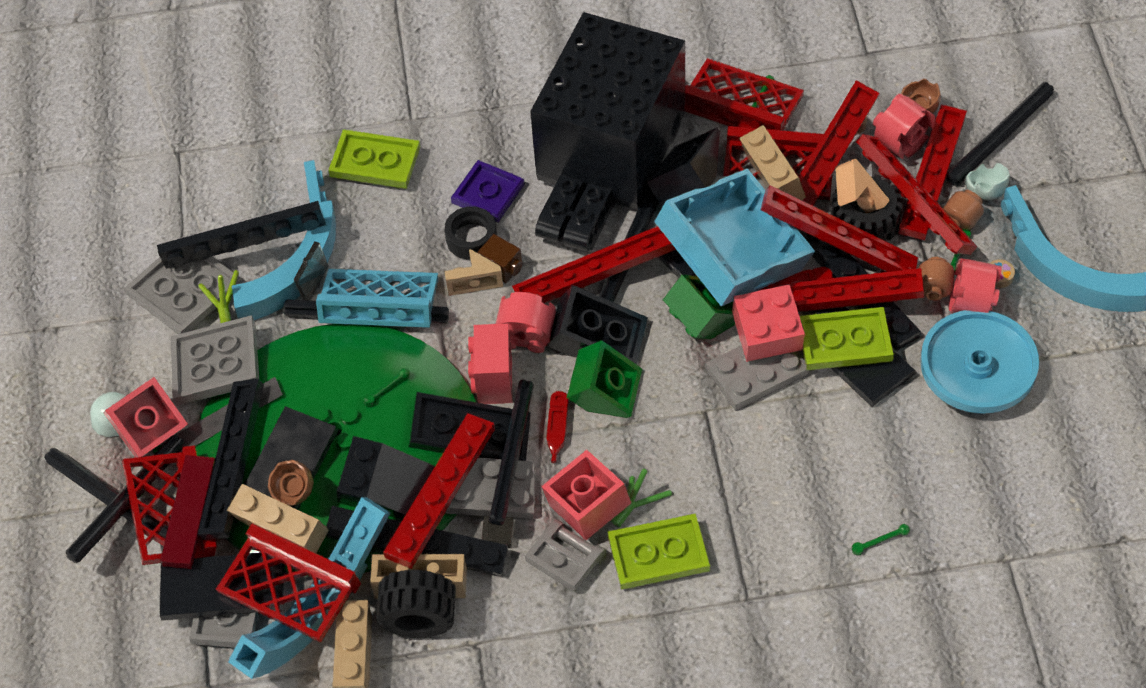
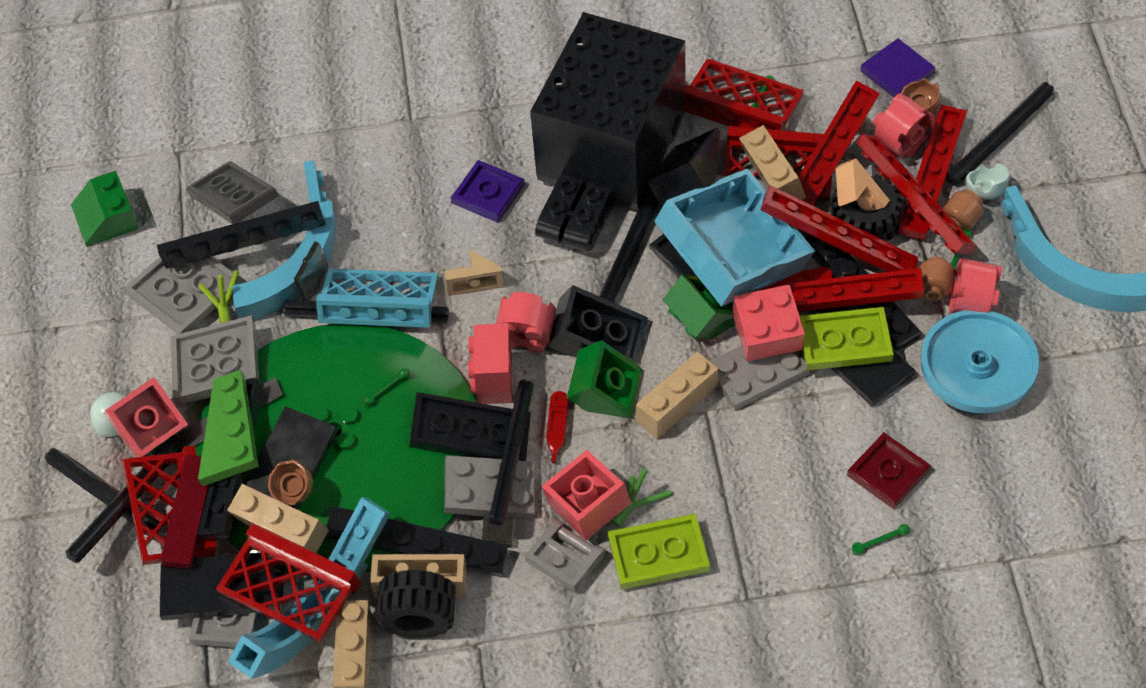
(103, 209): none -> green slope
(229, 431): none -> bright green wing
(232, 192): none -> dark grey tile
(374, 159): lime plate -> none
(383, 476): black slope -> none
(439, 491): red plate -> none
(464, 217): black tyre -> none
(503, 254): reddish brown brick -> none
(598, 265): red plate -> none
(677, 395): none -> tan brick
(888, 470): none -> dark red tile
(896, 67): none -> dark purple tile
(1007, 273): tan tile -> none

